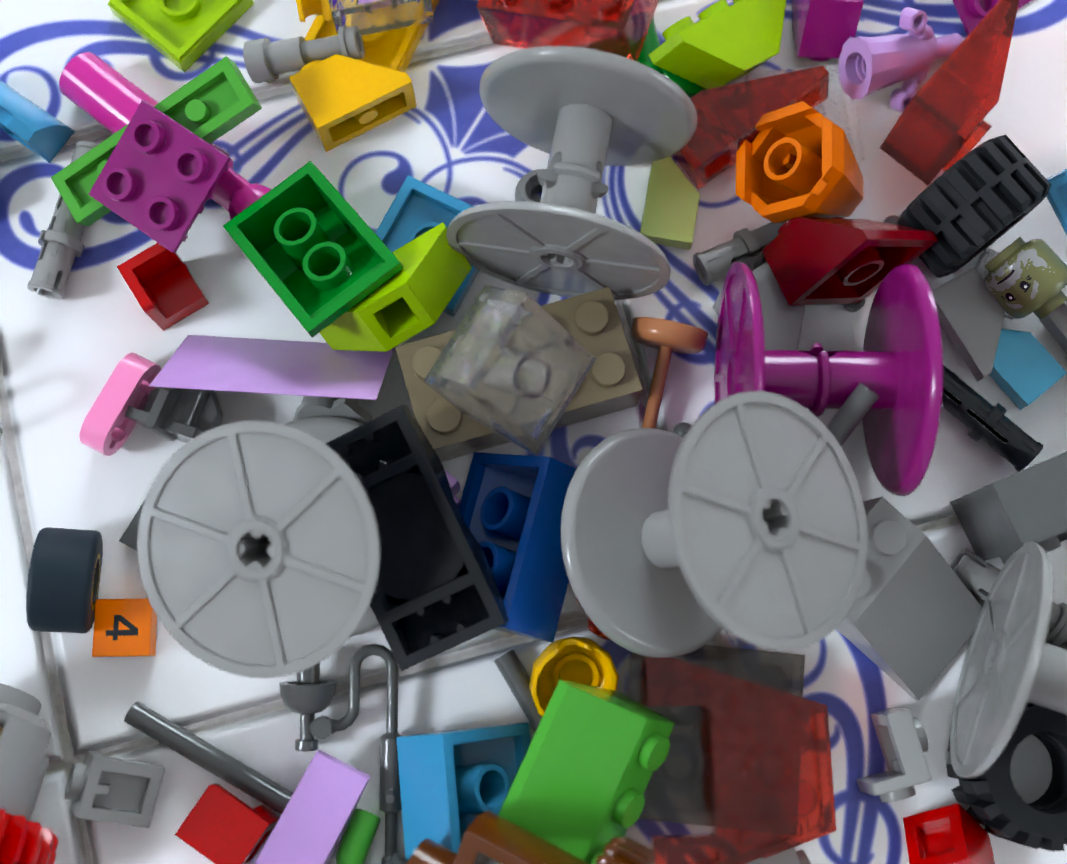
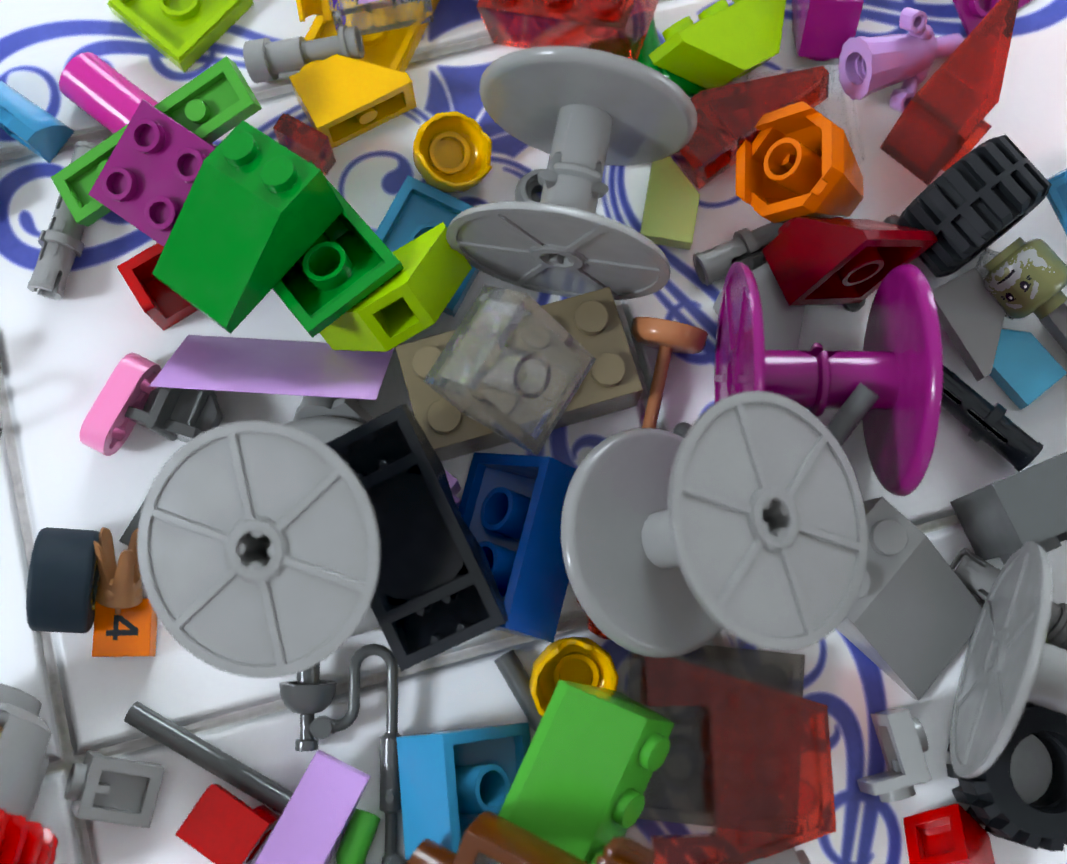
(121, 583): none -> medium nougat piece
(244, 225): none -> green slope
(305, 142): none -> clear red tile
(452, 152): none -> yellow hair

